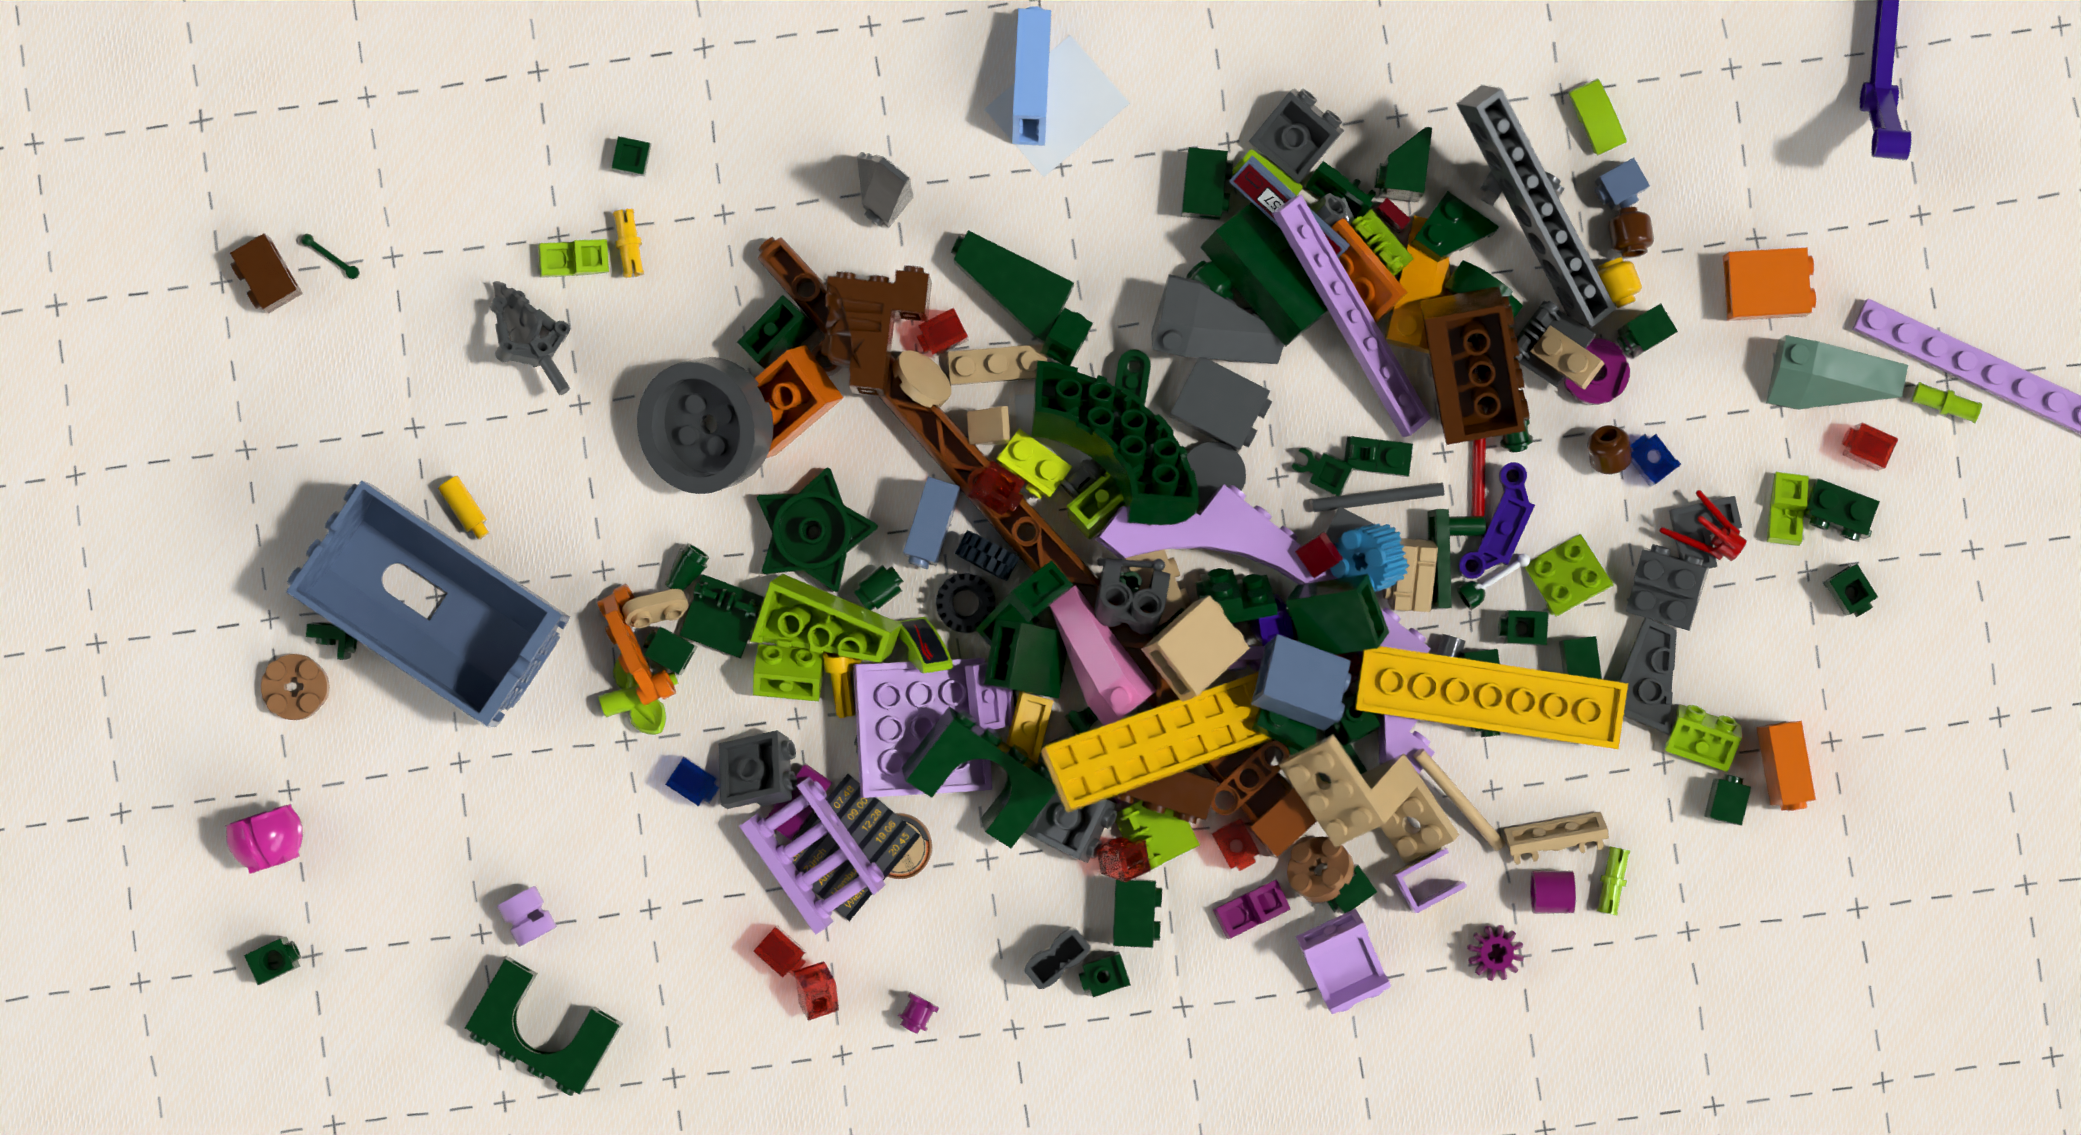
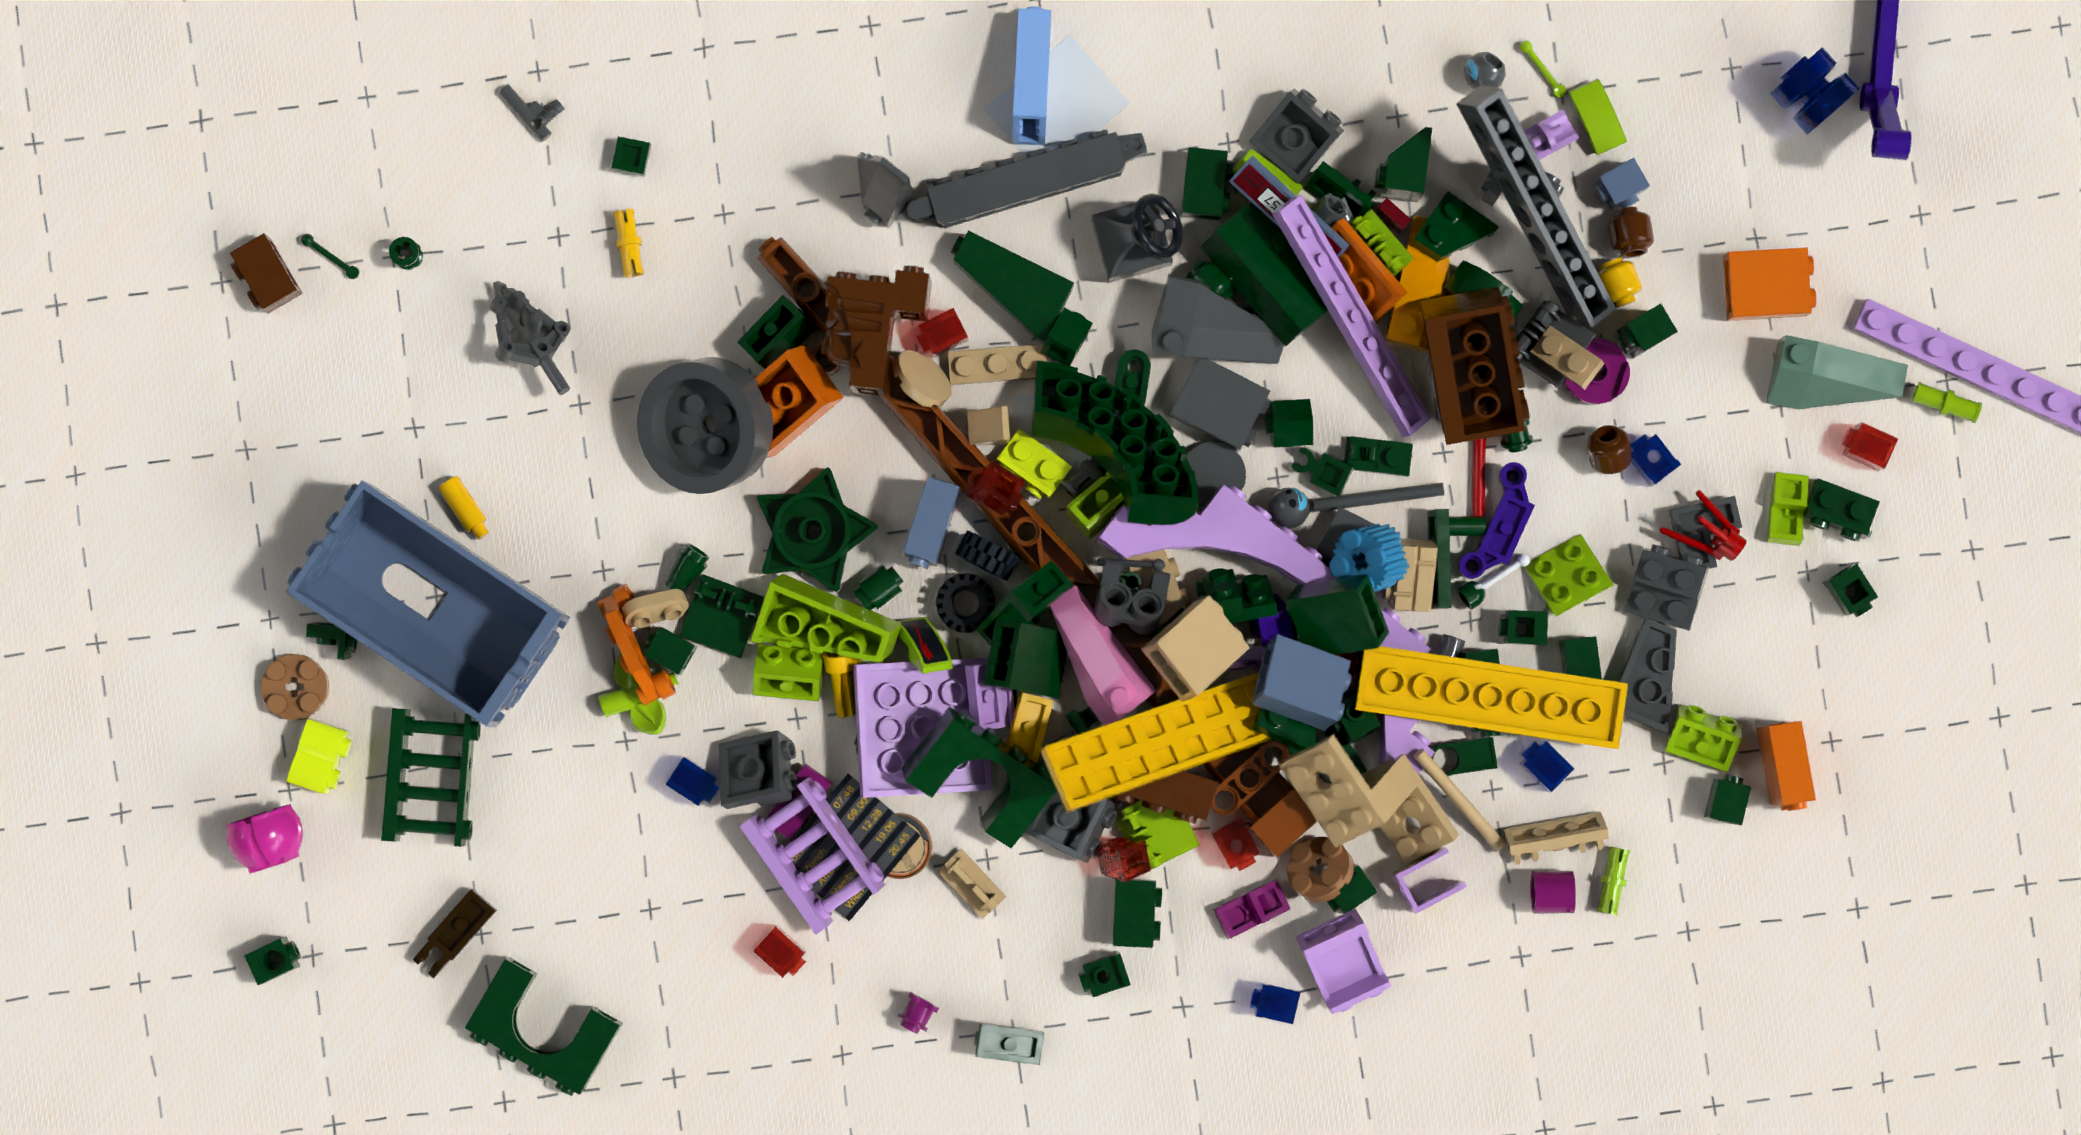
(319, 756): none -> neon yellow brick
(399, 791): none -> dark green fence
(404, 243): none -> dark green bush
(457, 930): none -> dark brown hinge
(527, 916): lavender wheel -> none
(532, 112): none -> dark grey hose
(573, 258): lime slope -> none
(816, 990): clear red brick -> none
(972, 883): none -> tan hinge
(1009, 1043): none -> plate
(1027, 180): none -> dark grey hinge
(1049, 964): dark grey brick -> none
(1135, 238): none -> dark grey piece
(1275, 1002): none -> clear blue bracket
(1289, 507): none -> dark grey piece
(1290, 423): none -> dark green brick
(1319, 555): dark red tile -> none
(1472, 755): none -> dark green piece
(1484, 70): none -> dark grey piece
(1505, 957): magenta gear -> none
(1545, 765): none -> clear blue brick
(1551, 134): none -> lavender hips
(1558, 90): none -> lime hinge
(1809, 79): none -> clear blue wheel

